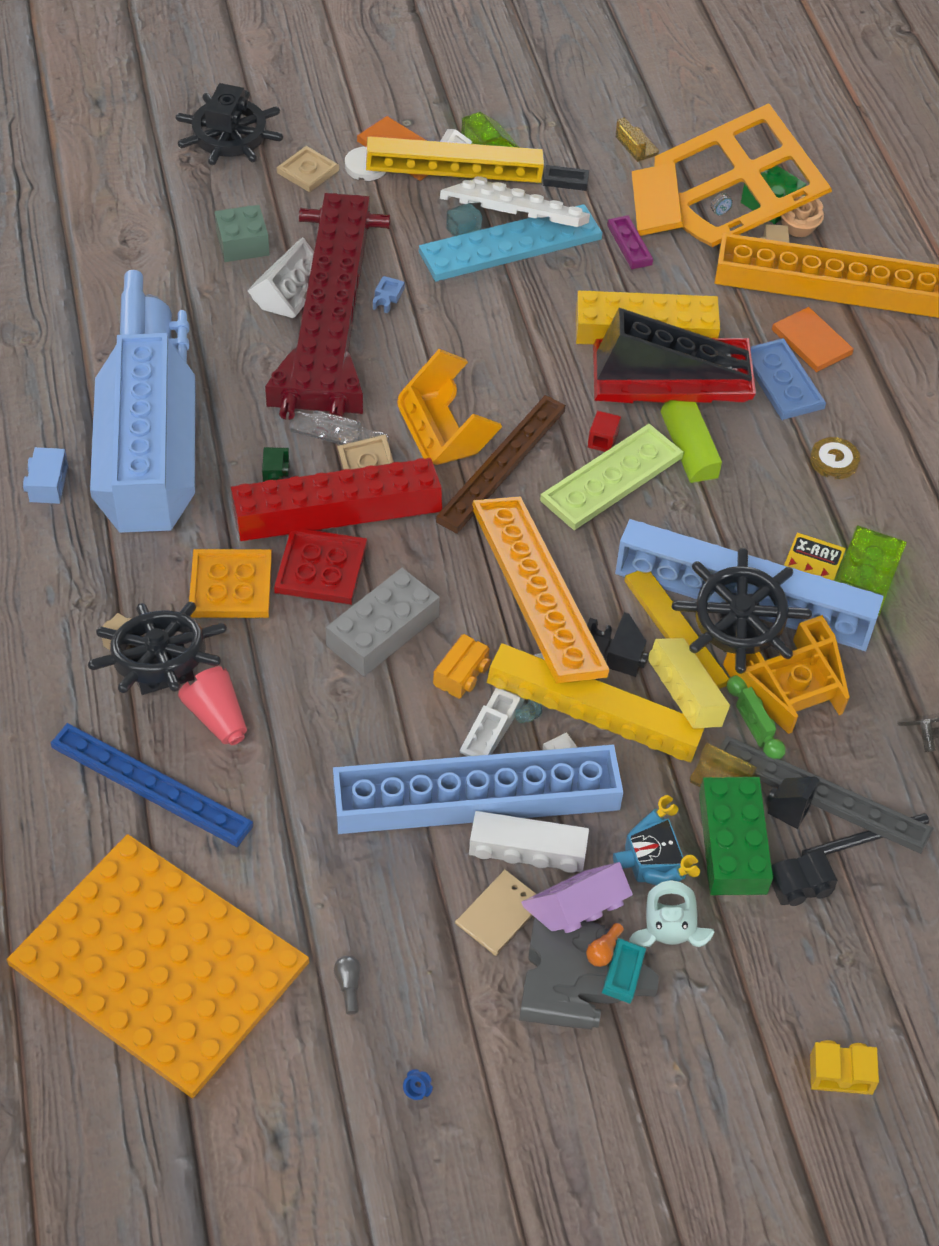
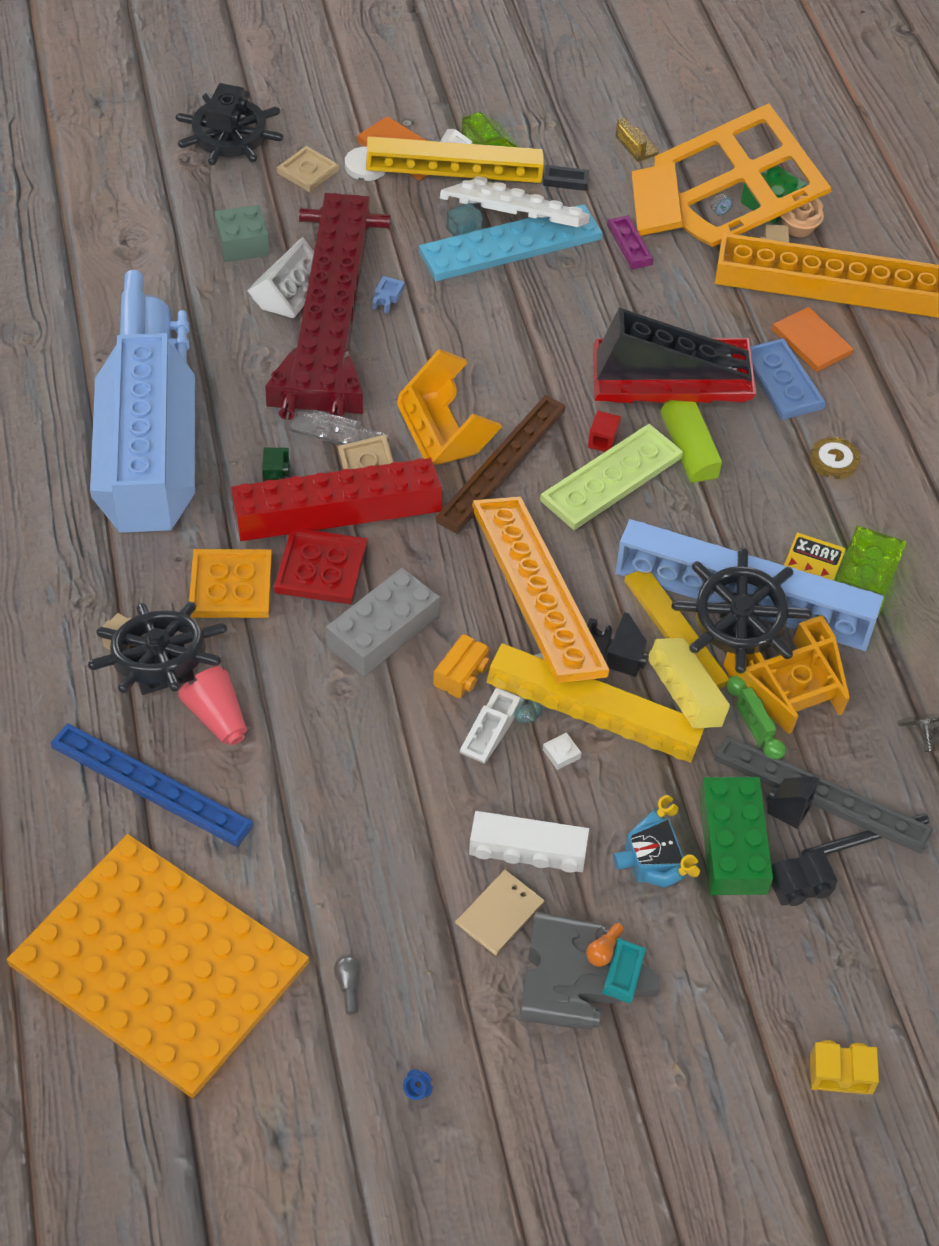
(46, 475): light blue brick -> none
(454, 788): light blue brick -> none
(580, 898): lavender slope -> none
(671, 922): light aqua piece -> none
(690, 312): yellow brick -> none
(719, 763): clear yellow panel -> none

